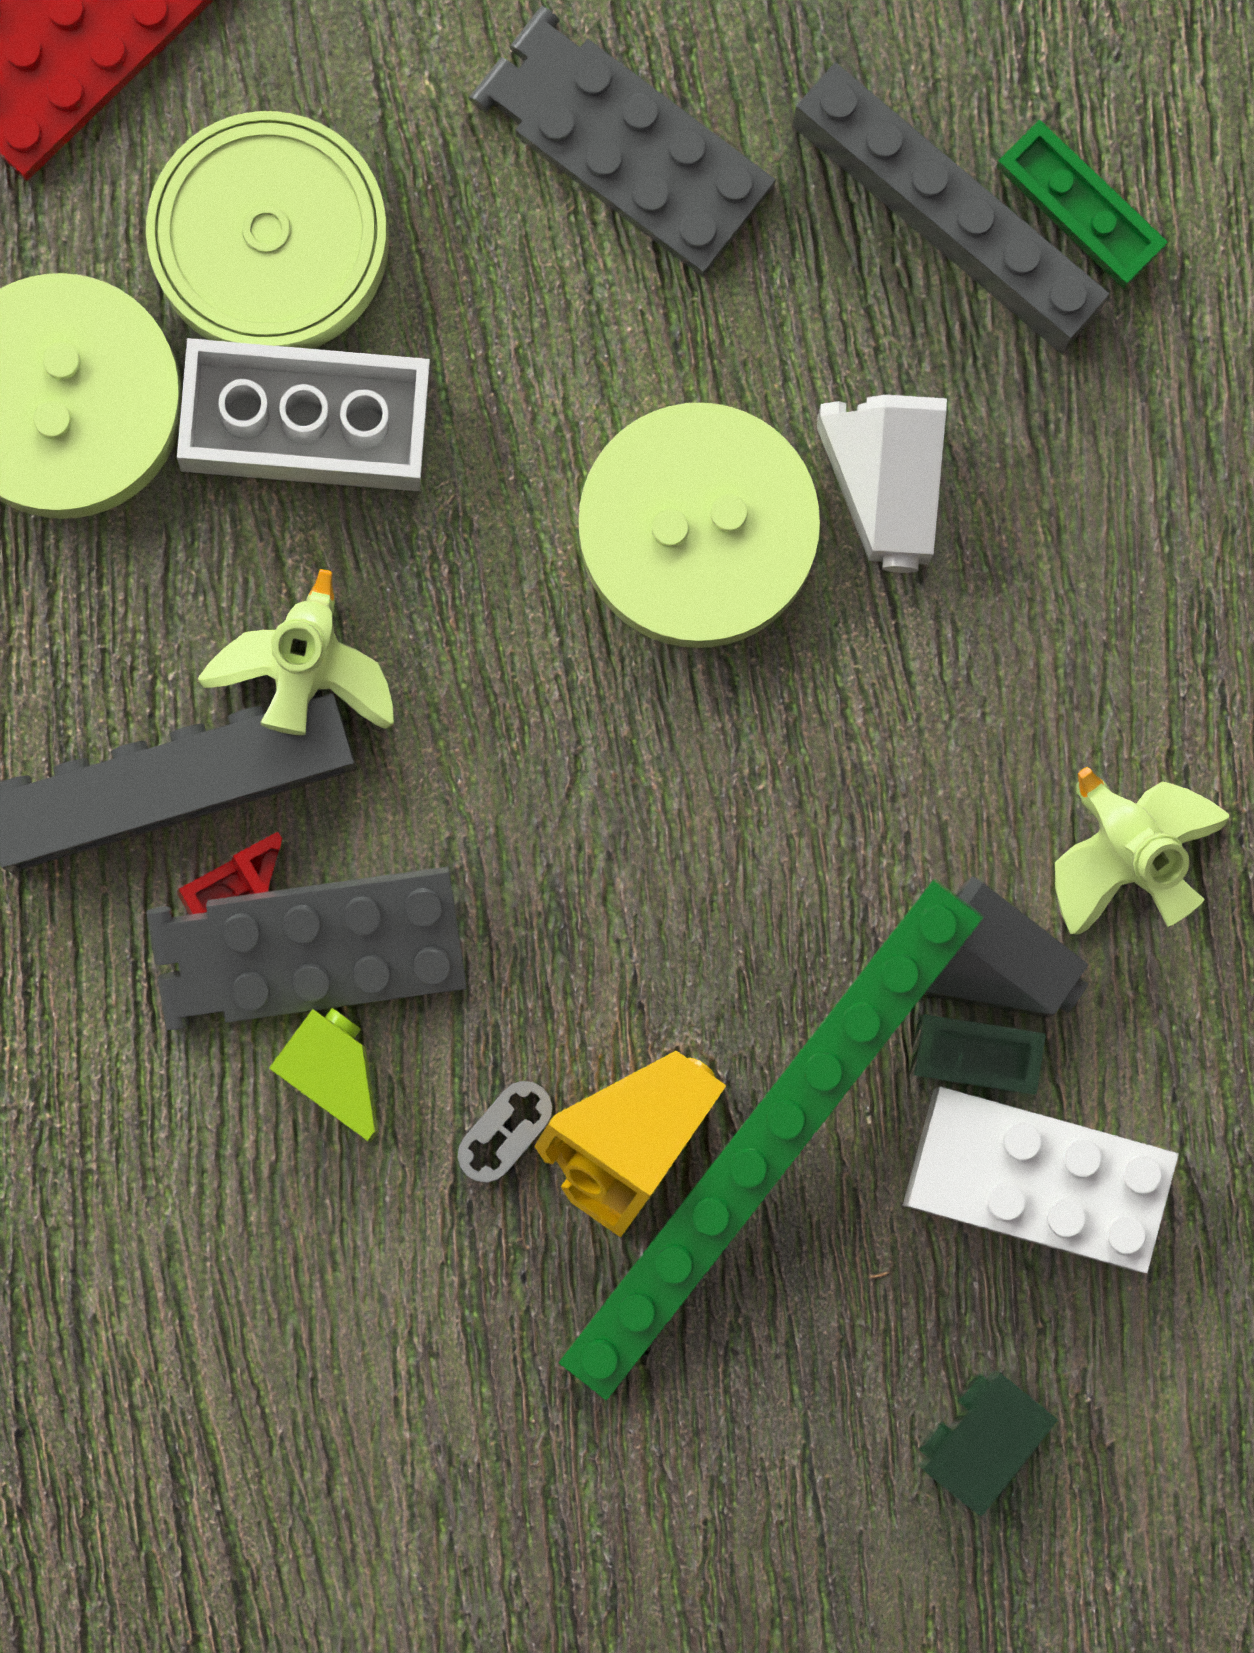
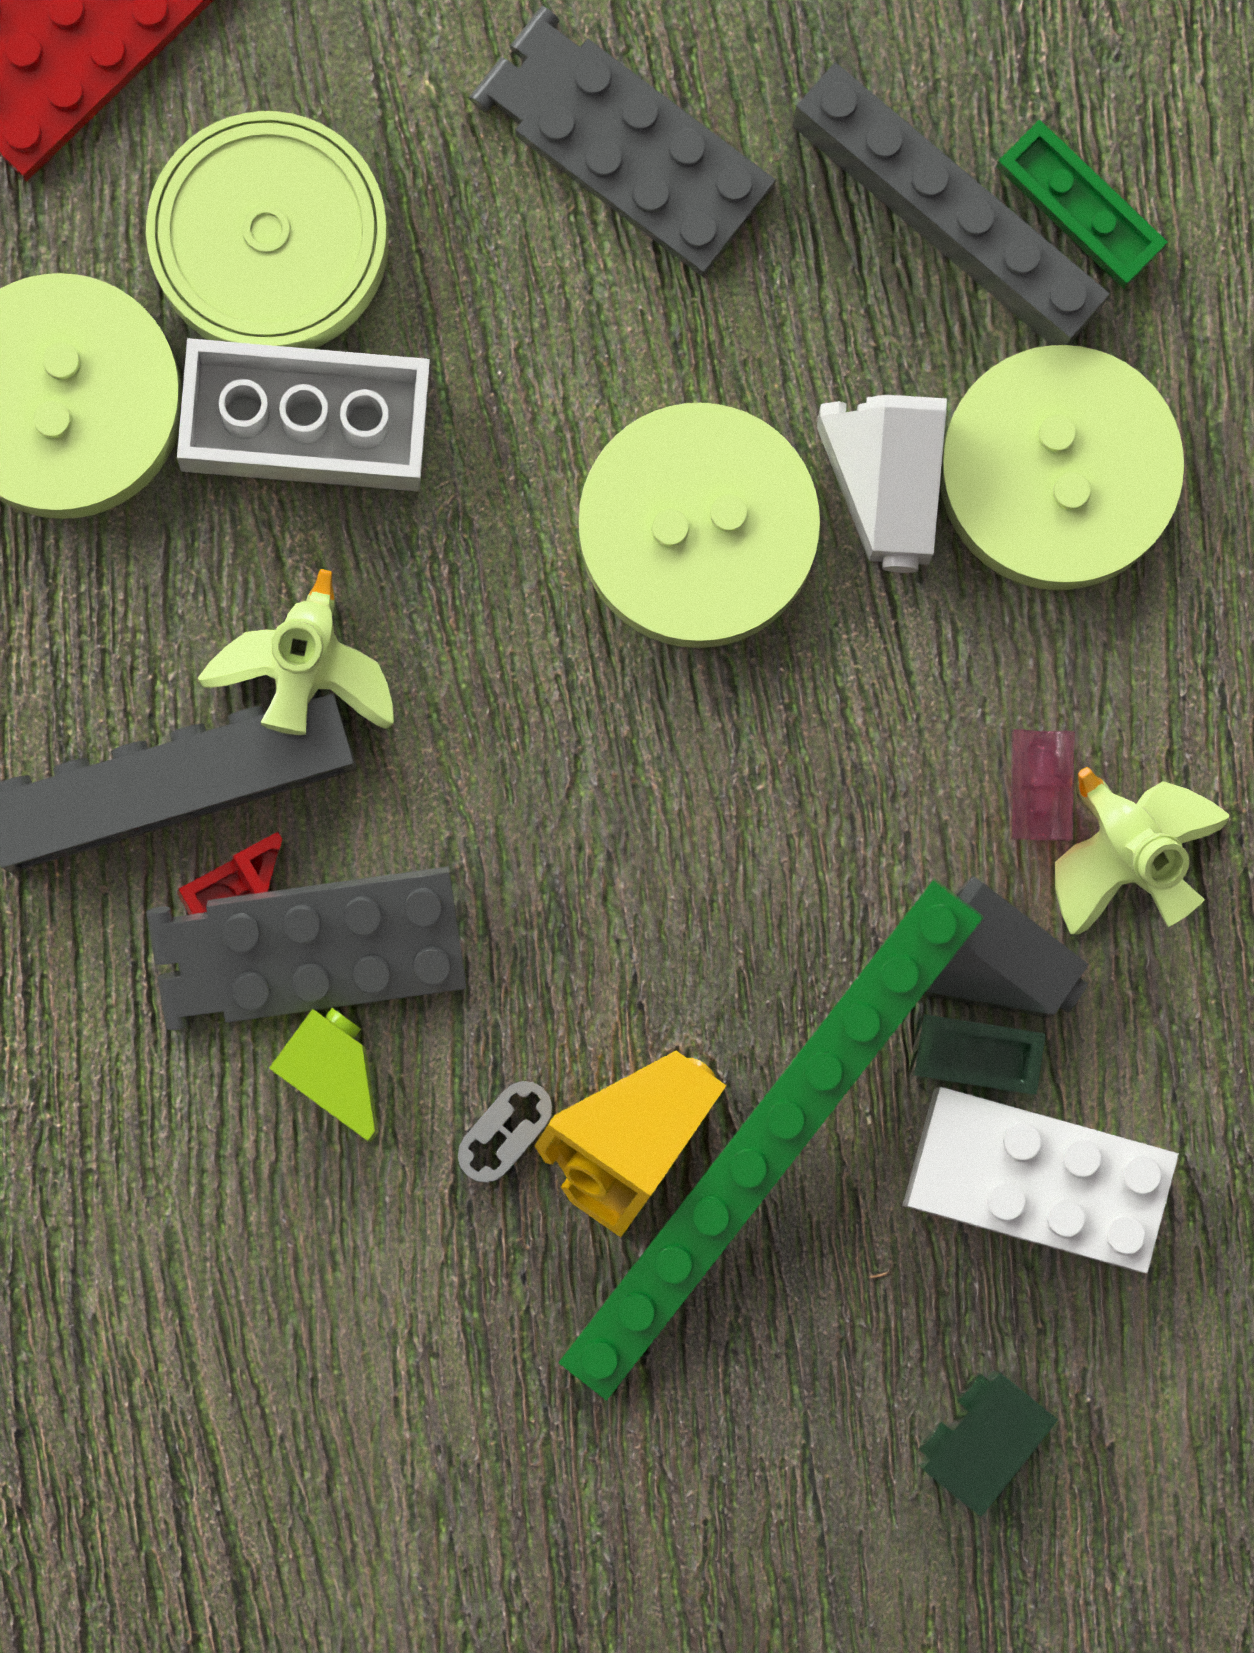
(1042, 785): none -> clear pink hips
(1061, 467): none -> yellowish green brick

